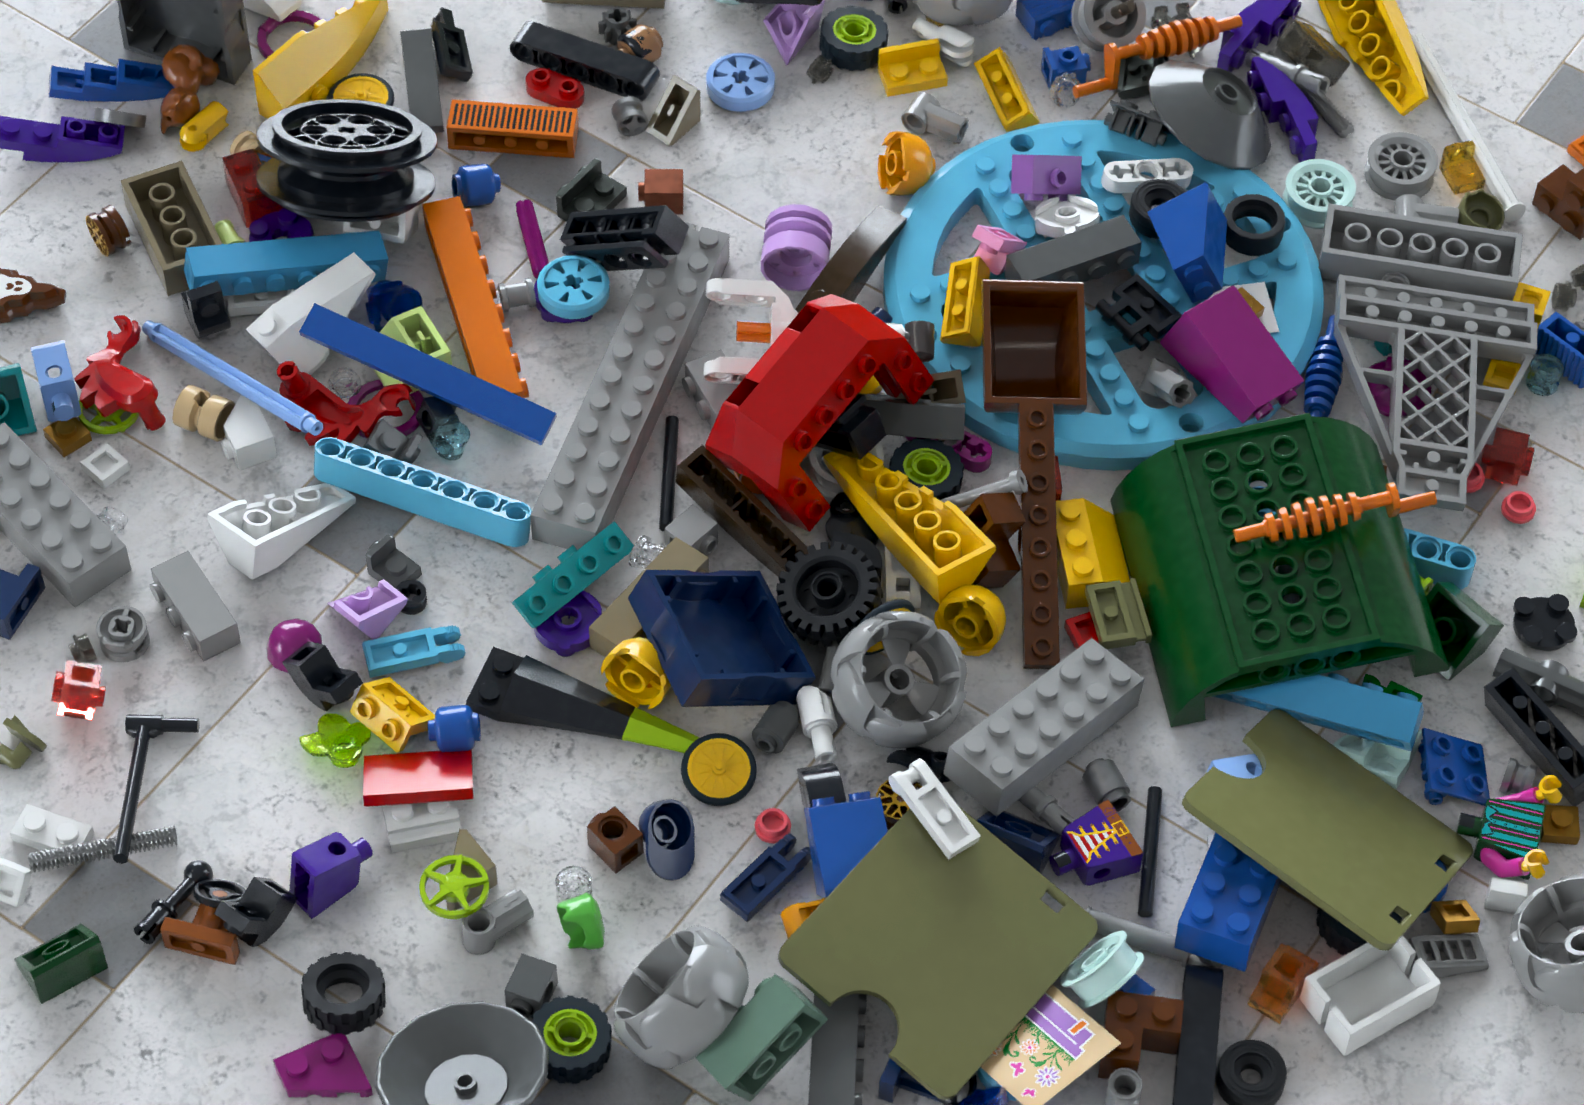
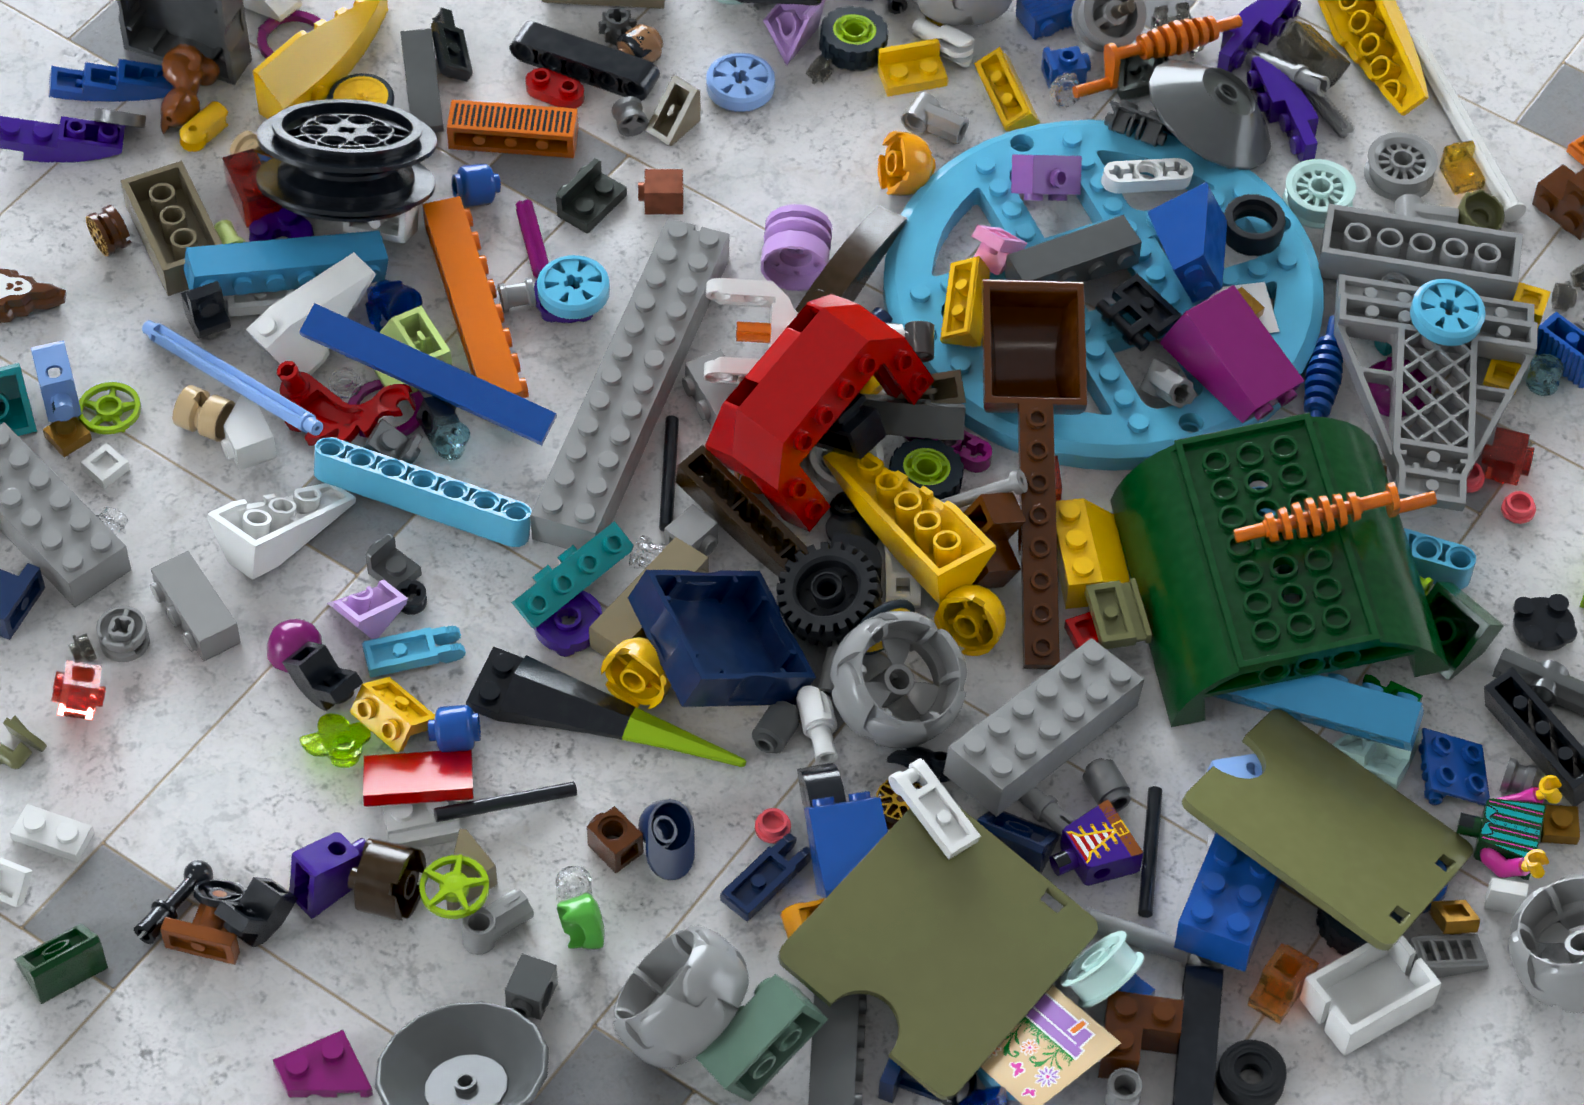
(100, 848): light grey axle -> none
(115, 386): red animal -> none
(142, 729): black bar -> none
(348, 1016): black tyre -> none
(387, 879): none -> dark brown brick
(505, 801): none -> black bar
(581, 1021): black wheel -> none
(625, 235): black brick -> none
(718, 769): yellow wheel -> none
(1062, 218): white plate -> none
(1147, 195): black tyre -> none
(1465, 309): none -> medium azure wheel

